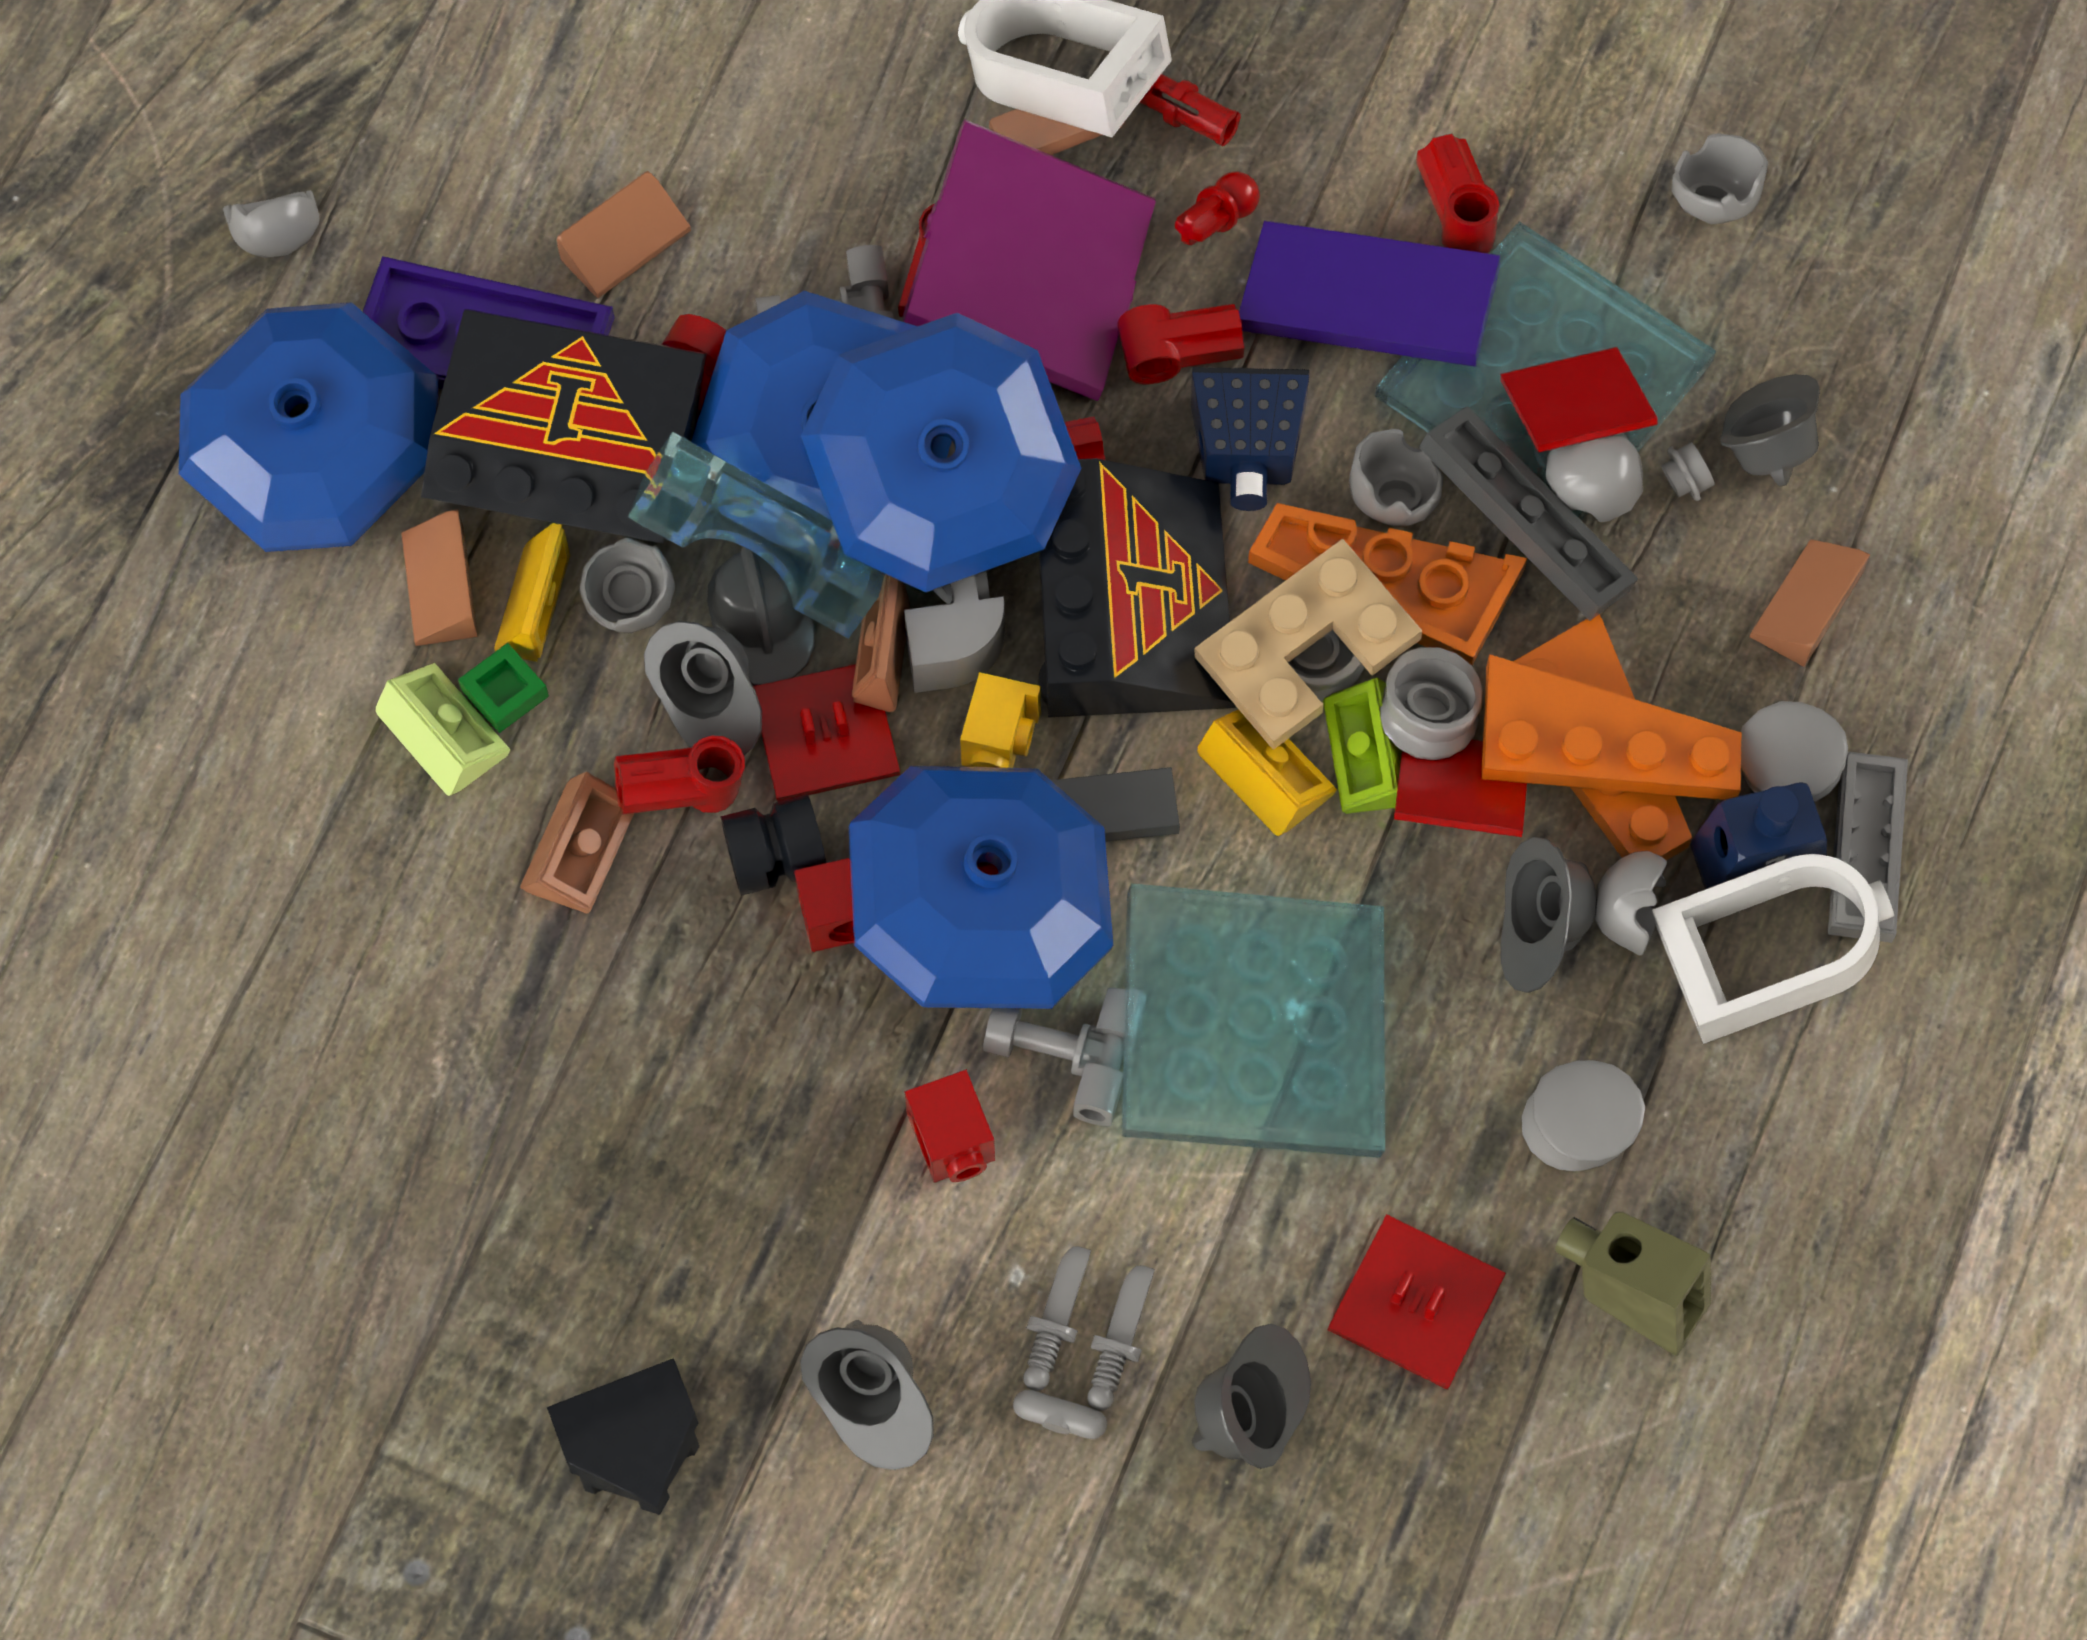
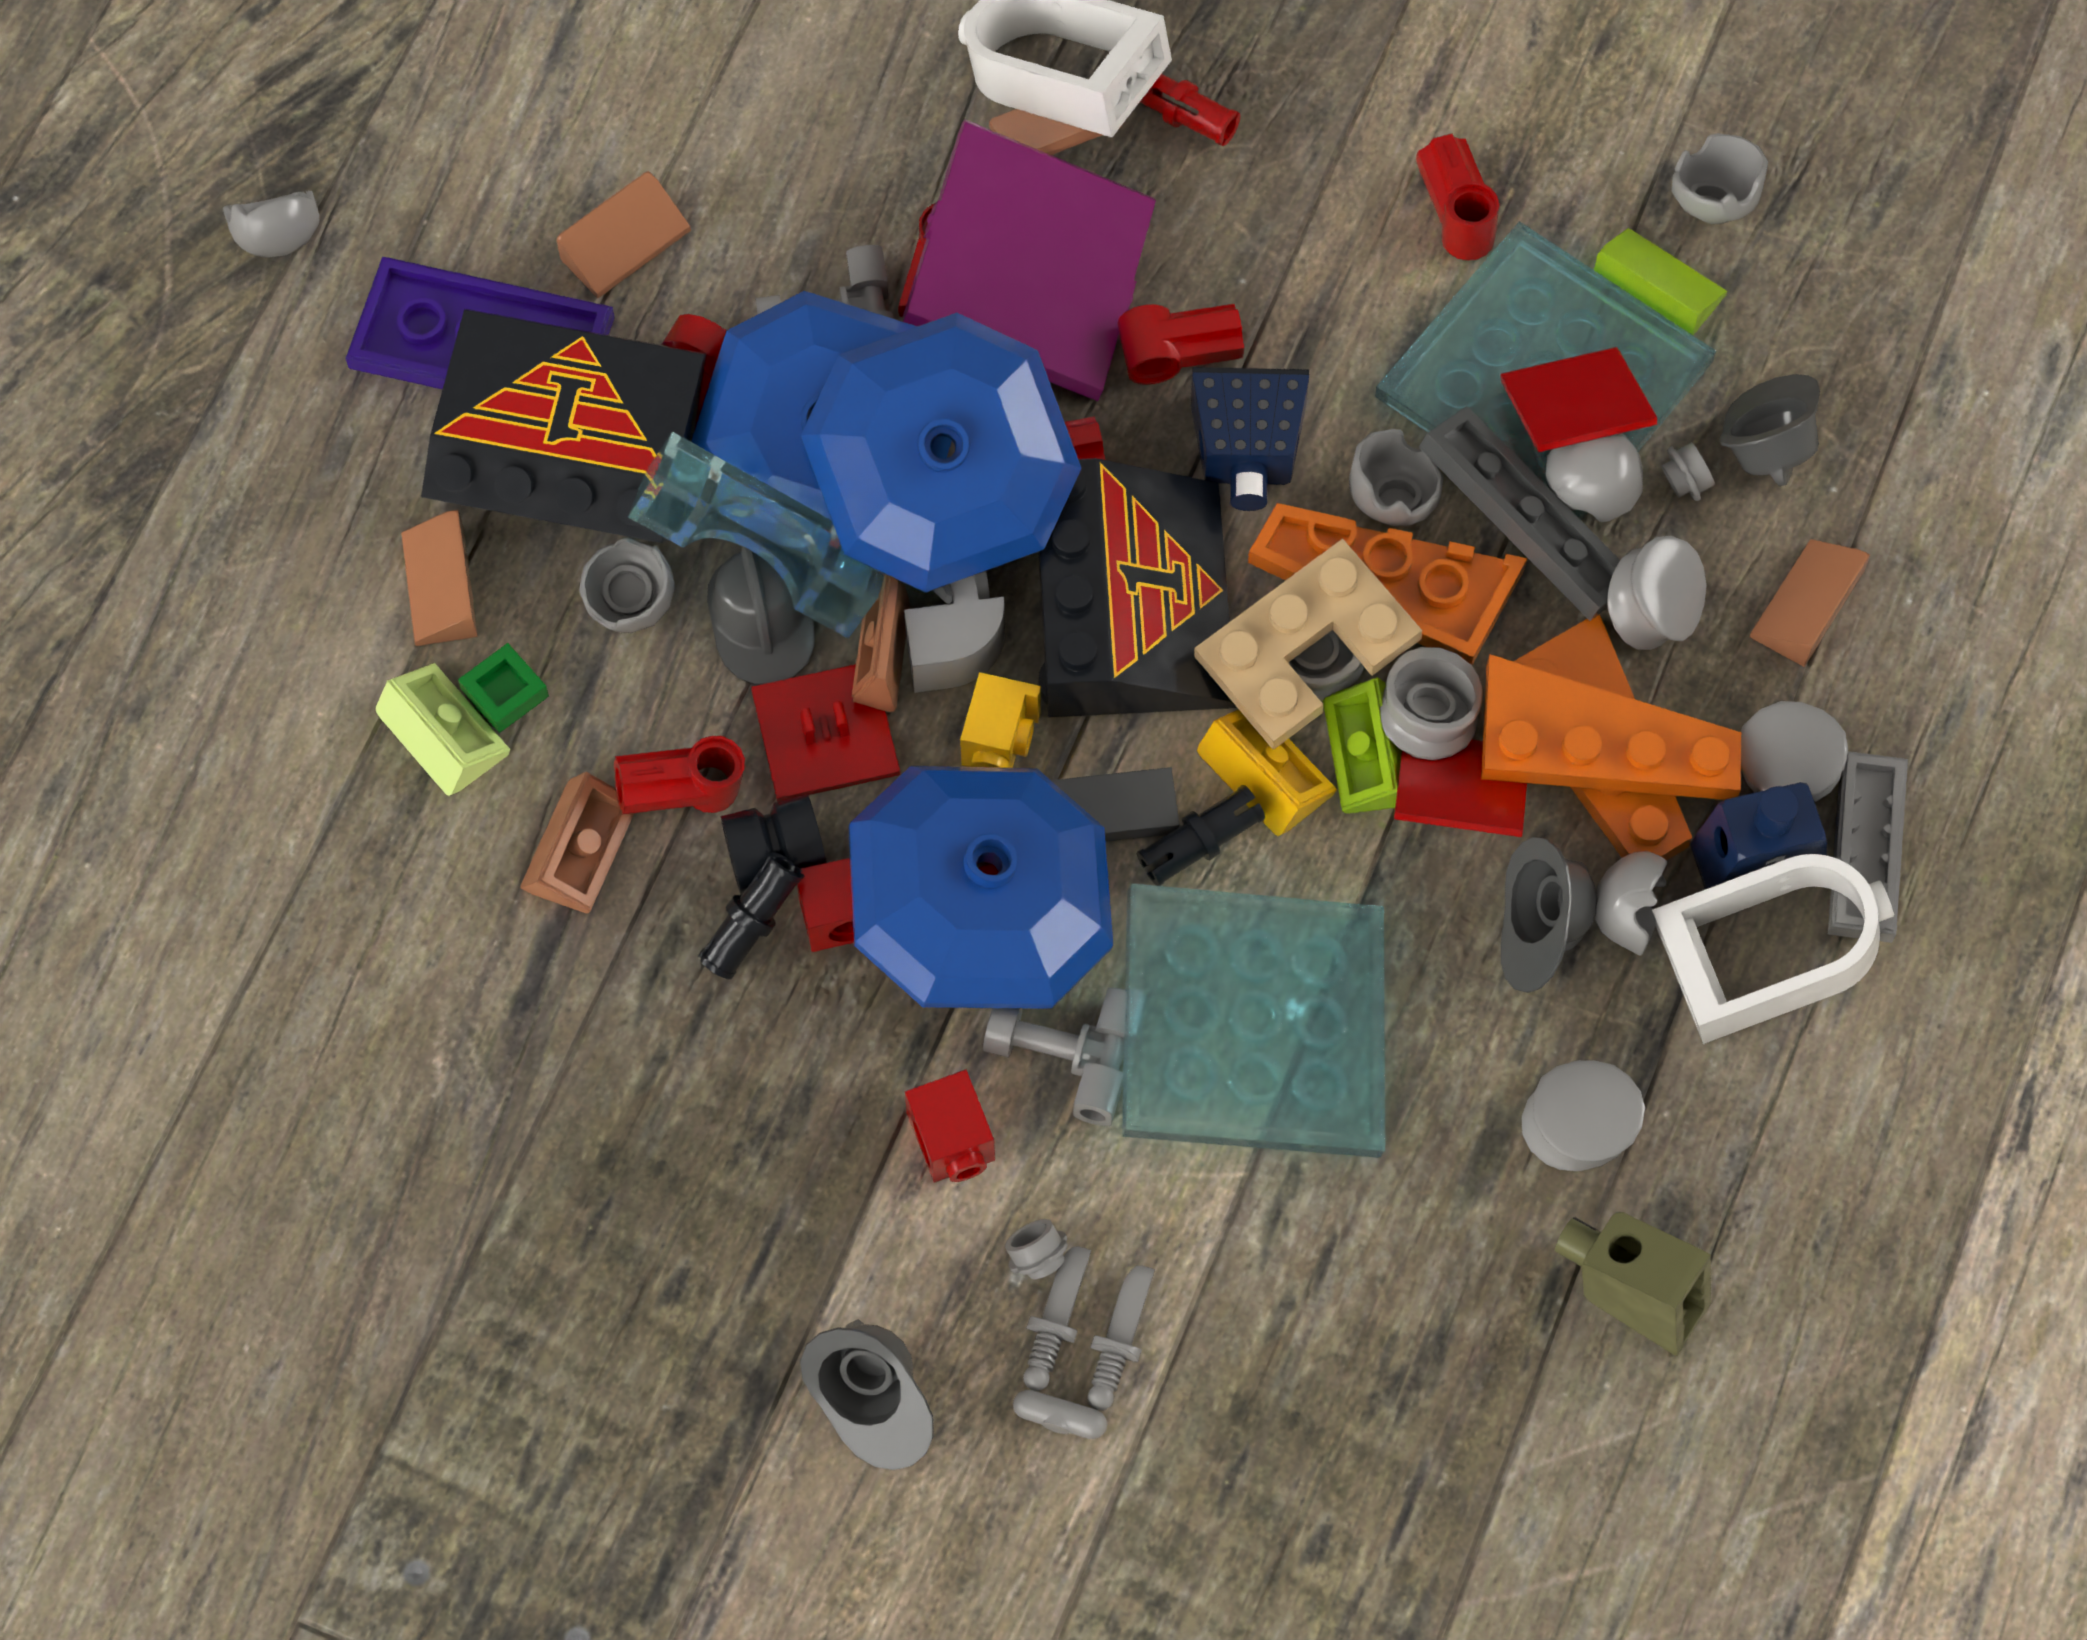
(335, 465): blue rock -> none
(535, 593): yellow slope -> none
(629, 1434): black slope -> none
(704, 683): dark grey piece -> none
(750, 915): none -> black pin
(1036, 1249): none -> light grey plate
(1201, 835): none -> black pin
(1218, 207): red axle -> none
(1254, 1399): dark grey piece -> none
(1369, 293): dark purple tile -> none
(1416, 1301): red piece -> none
(1657, 593): none -> light grey piece
(1659, 280): none -> lime slope

